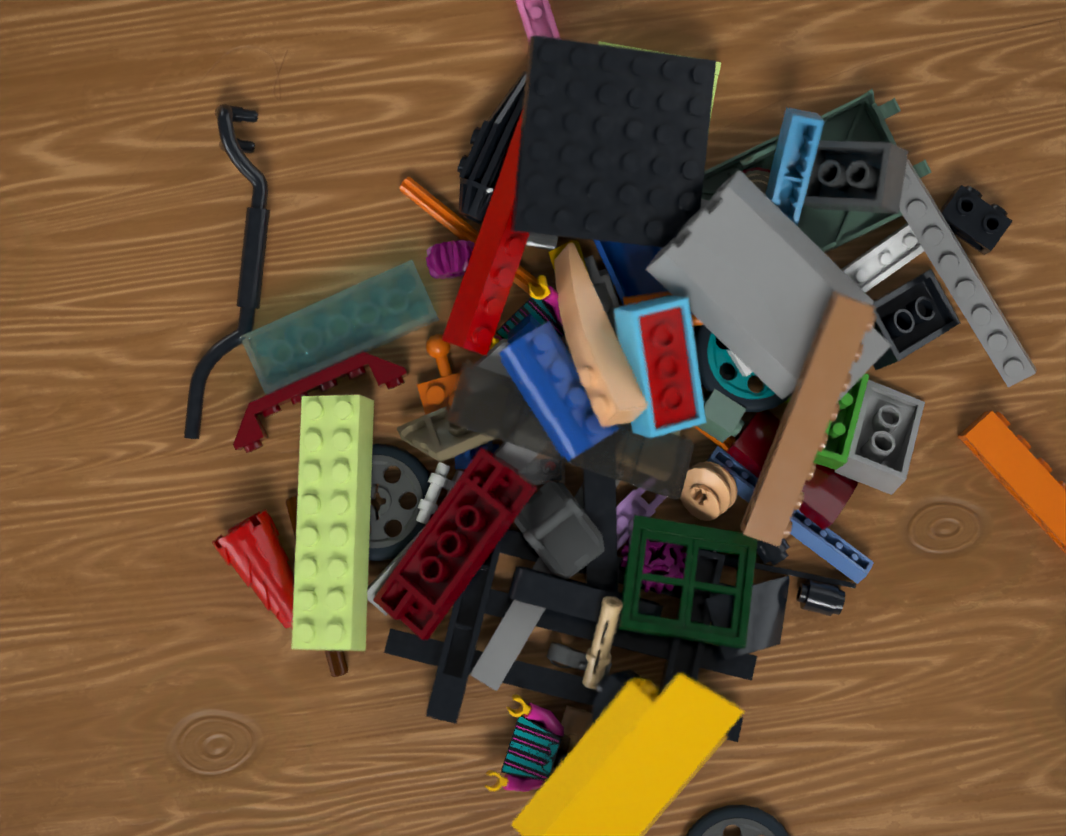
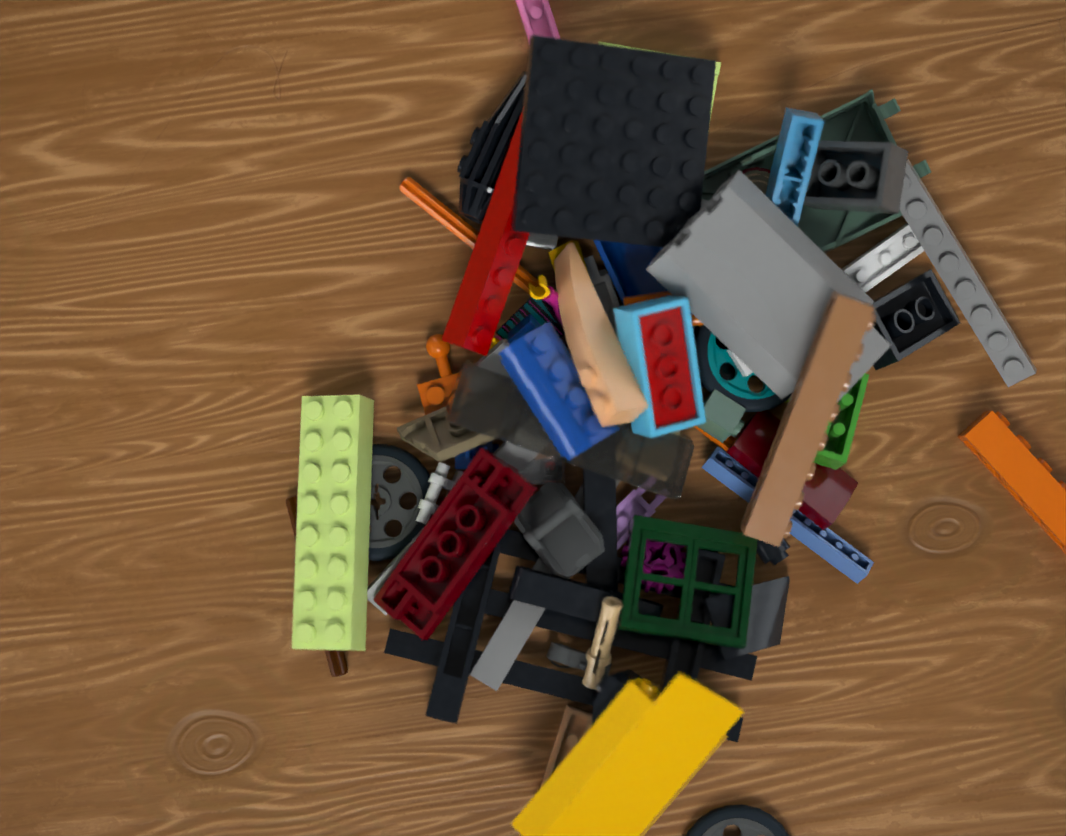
(251, 262): black piece -> none
(252, 430): dark red slope -> none
(261, 563): red cone -> none
(340, 327): clear light blue brick -> none
(449, 258): magenta gear -> none
(534, 749): torso -> none
(708, 491): light nougat piece -> none
(732, 561): black sword -> none
(820, 597): black brick -> none
(883, 438): light grey slope -> none
(974, 219): black brick -> none

